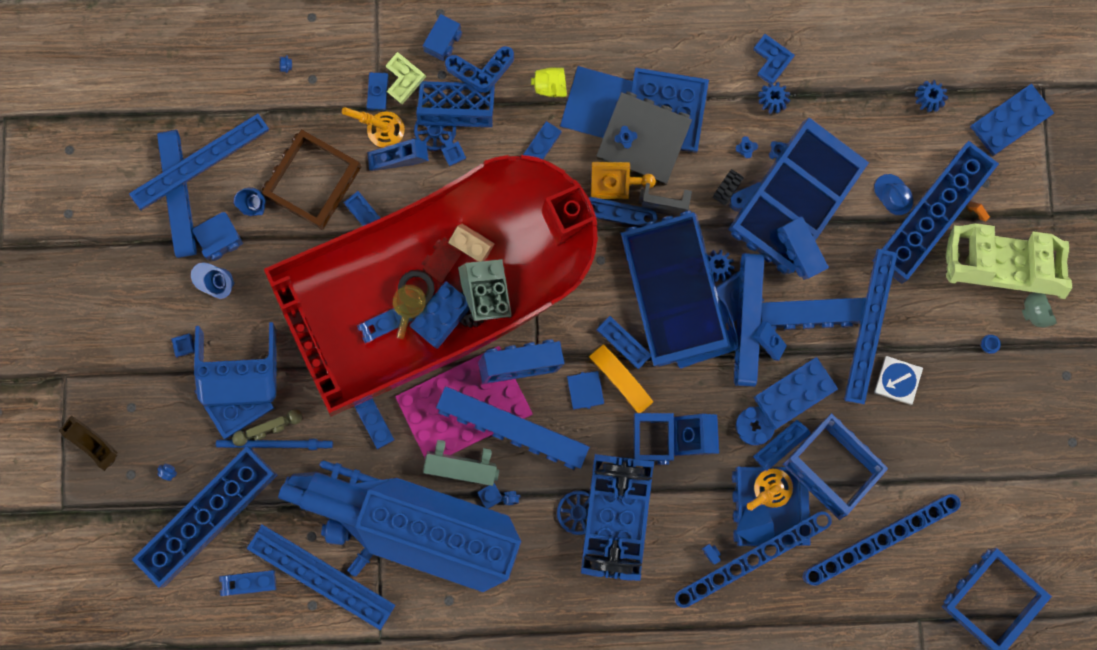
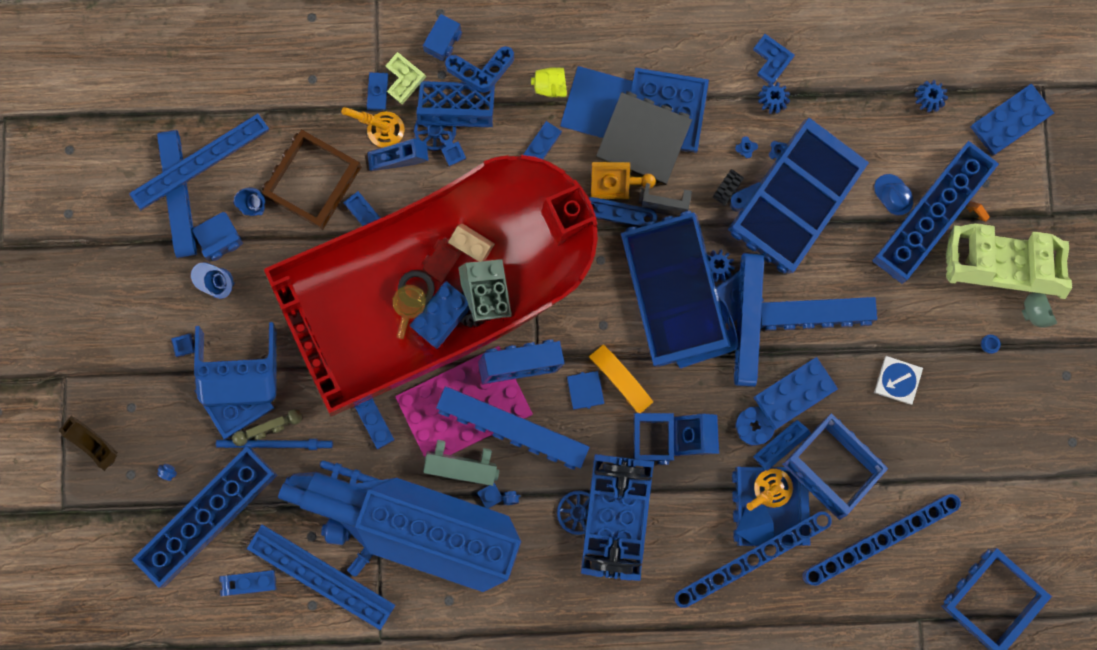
(285, 64): blue plate -> none
(382, 323): blue plate -> none
(623, 342): blue plate -> none
(626, 132): blue plate -> none
(712, 553): blue plate -> none
(770, 340): blue plate -> none
(802, 248): blue brick -> none
(870, 326): blue plate -> none

